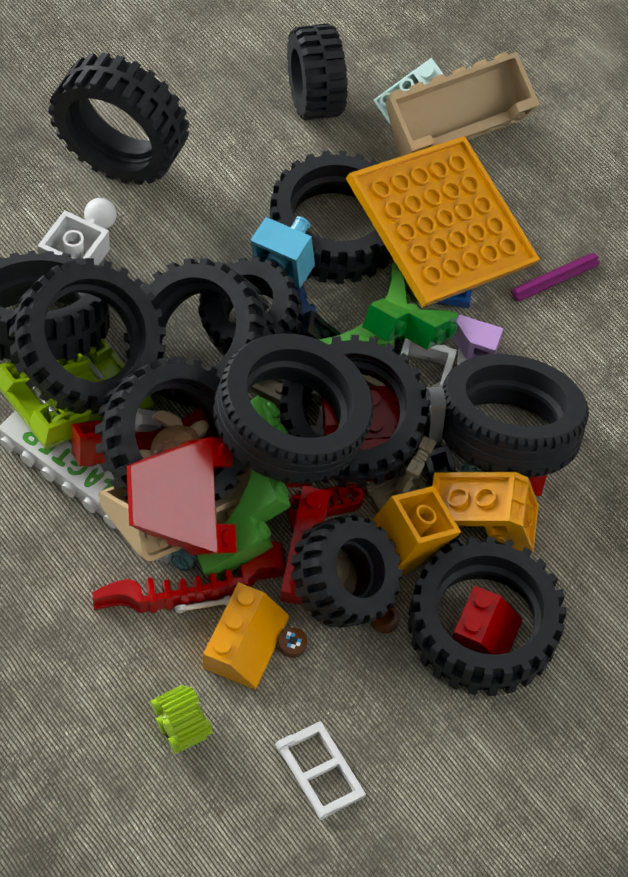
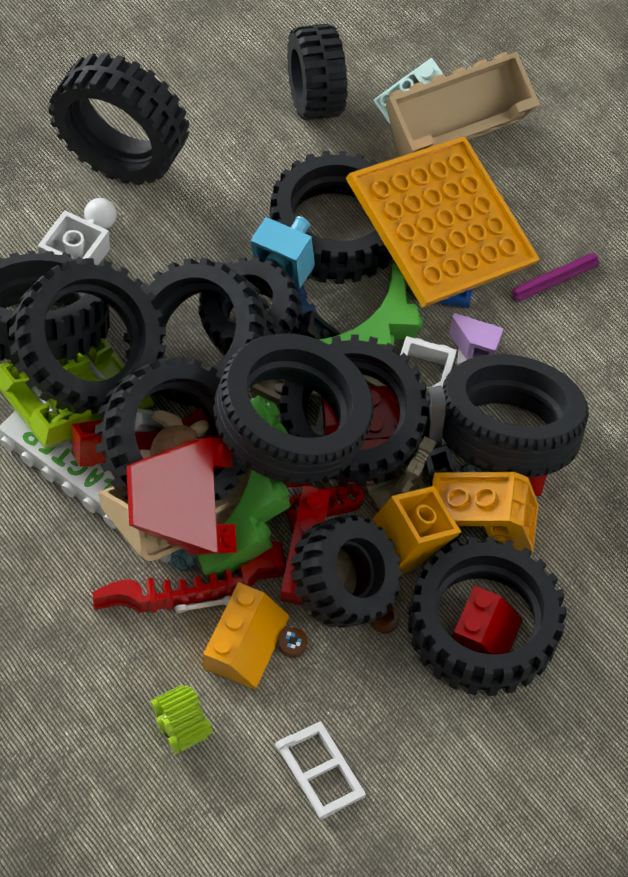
(419, 326): green arch -> none

